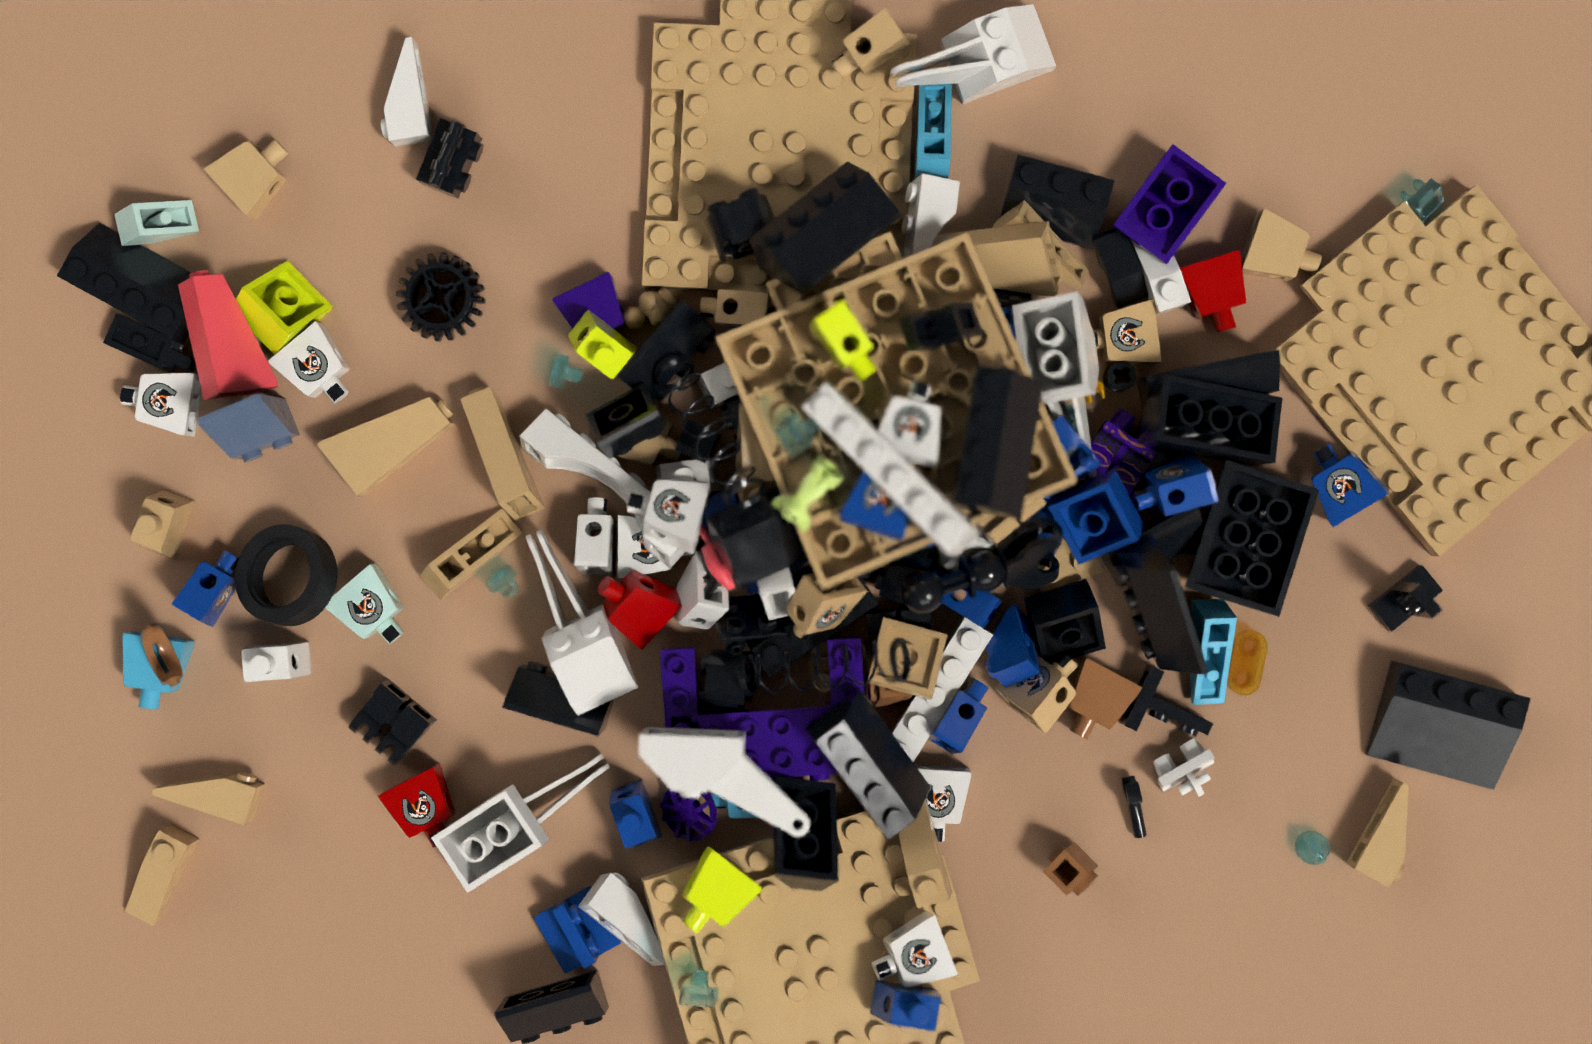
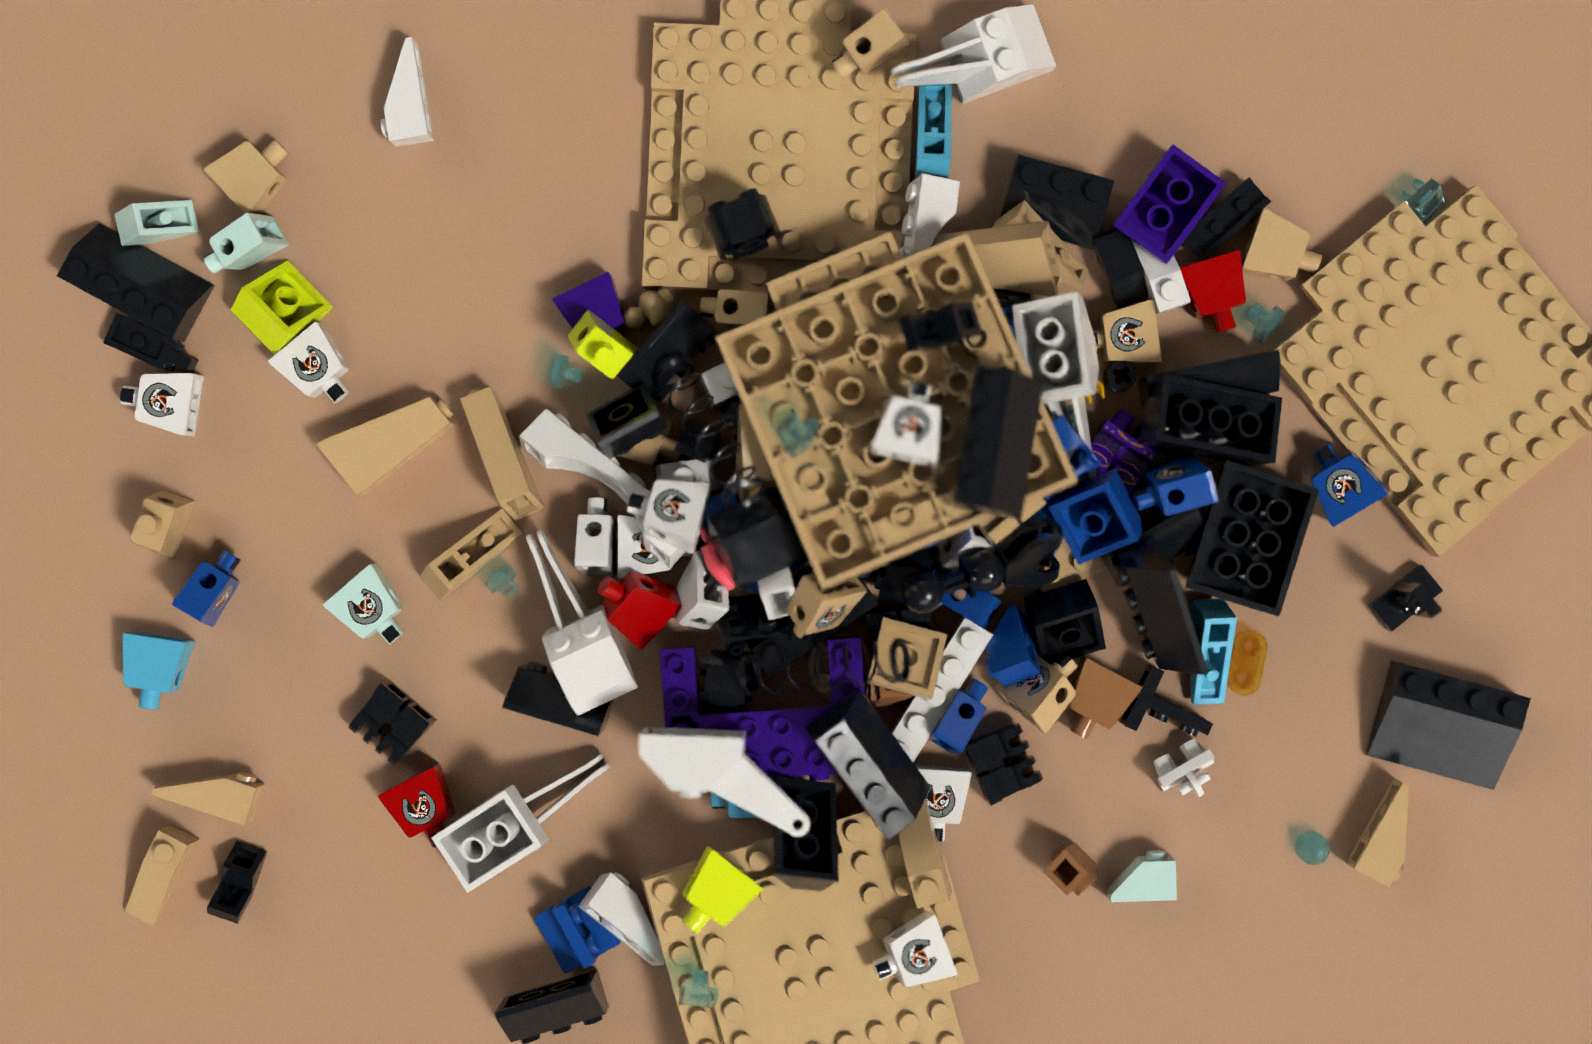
(153, 635): medium nougat helmet -> none
(222, 340): coral slope -> none
(238, 882): none -> black slope
(245, 243): none -> light aqua torso
(251, 426): sand blue slope -> none
(254, 560): black tyre -> none
(275, 661): white torso -> none
(427, 304): black gear -> none
(450, 158): black brick -> none
(634, 815): blue torso -> none
(689, 813): dark purple wheel -> none
(823, 476): yellowish green animal -> none
(824, 228): black slope -> none
(840, 324): neon yellow torso -> none
(874, 510): blue torso -> none
(895, 475): white arch -> none
(909, 1006): blue torso -> none
(987, 757): none -> black legs
(1134, 799): black bar -> none
(1146, 879): none -> light aqua slope
(1226, 219): none -> black hinge
(1265, 321): none -> clear light blue tile

